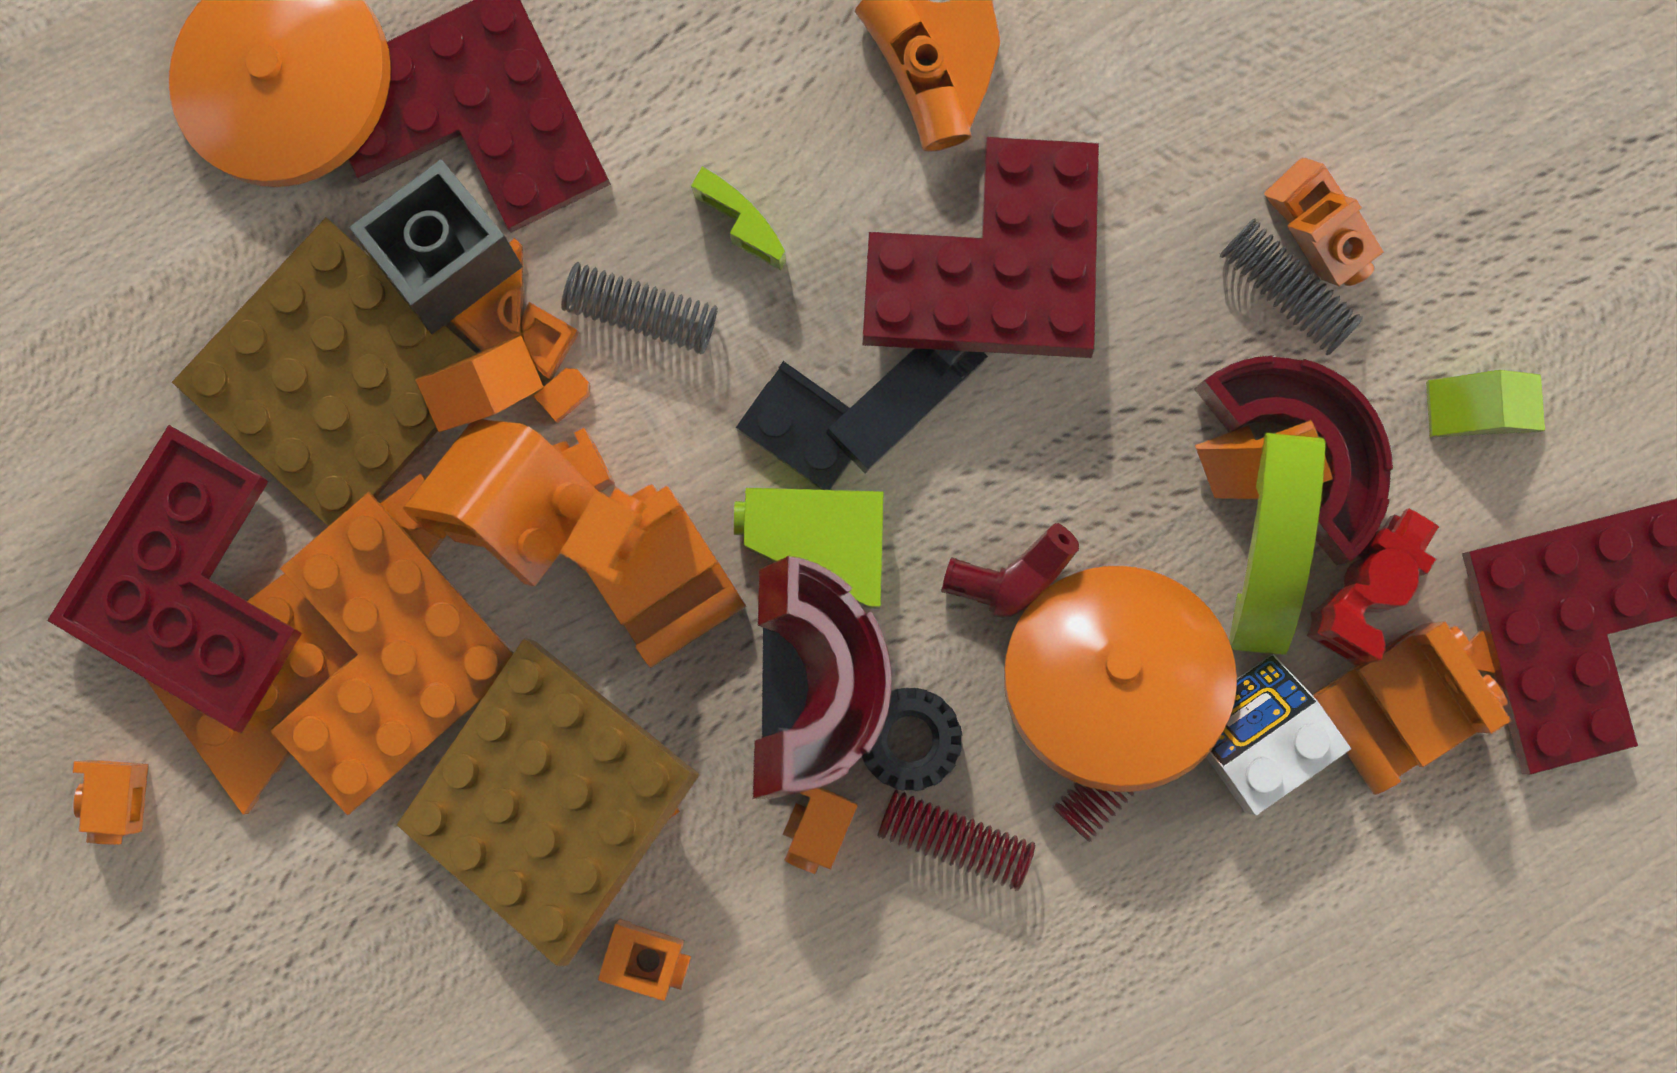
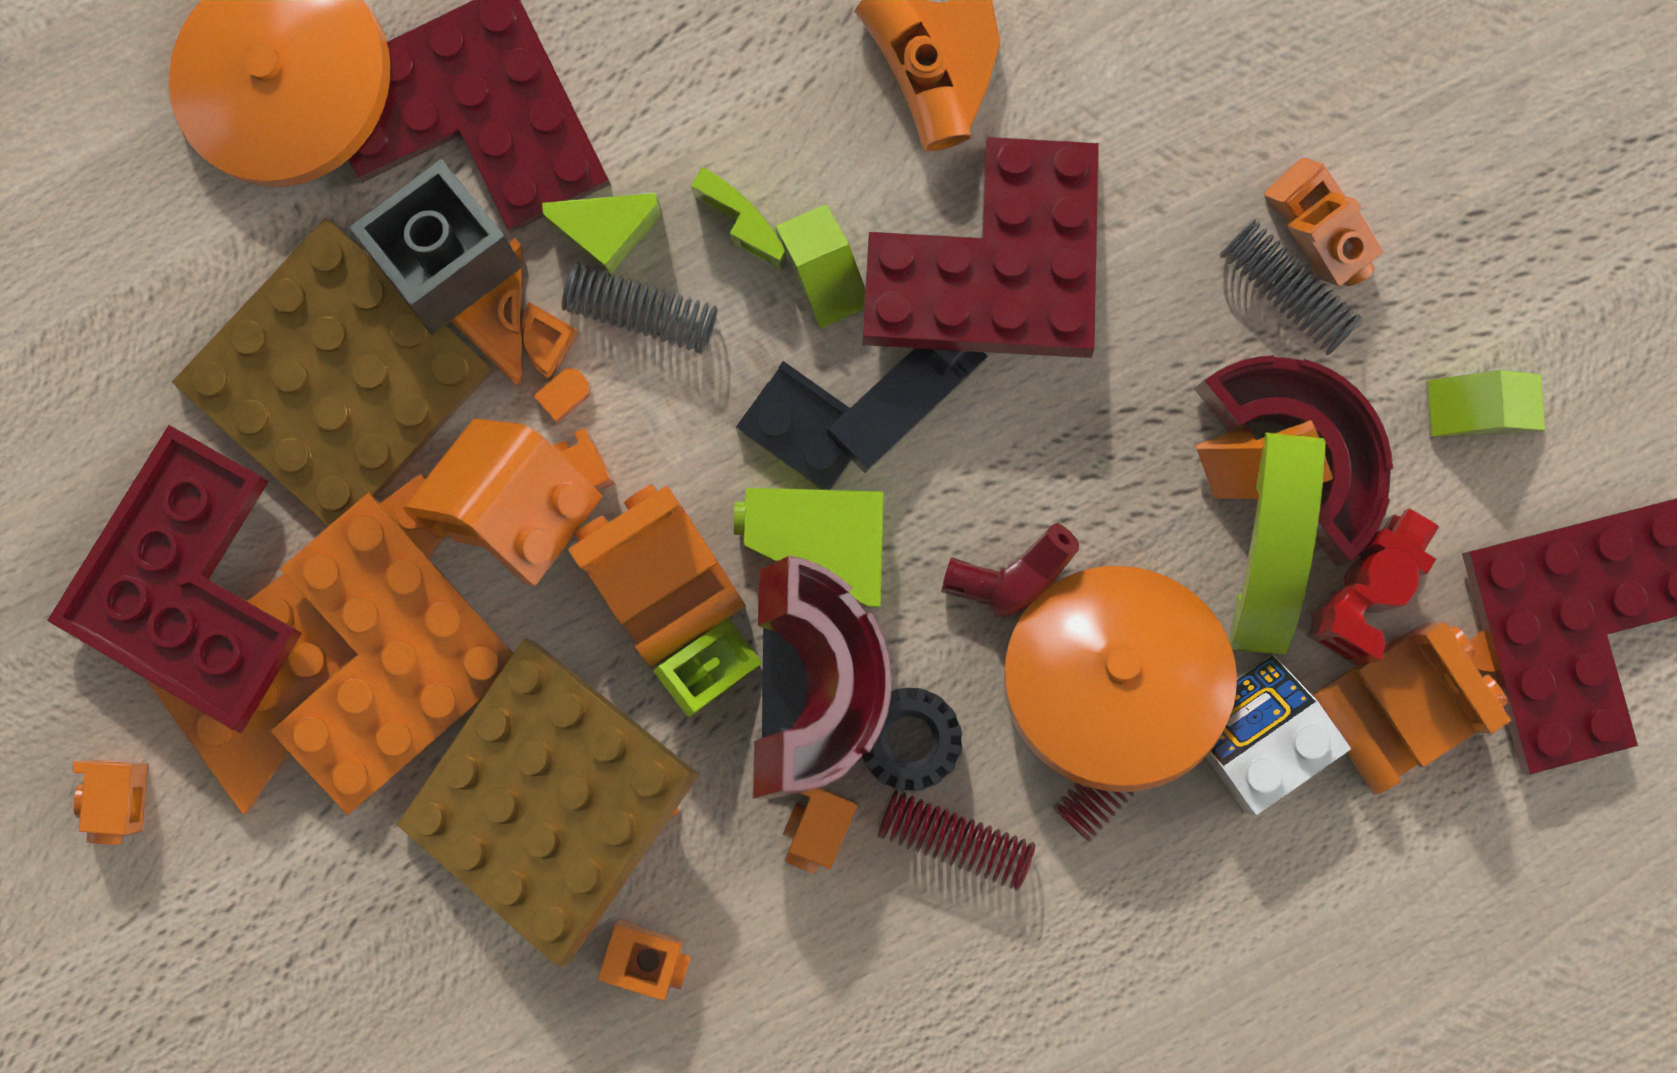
(480, 384): orange slope -> none
(604, 226): none -> lime slope
(606, 533): orange brick -> none
(708, 667): none -> lime slope
(823, 265): none -> lime slope

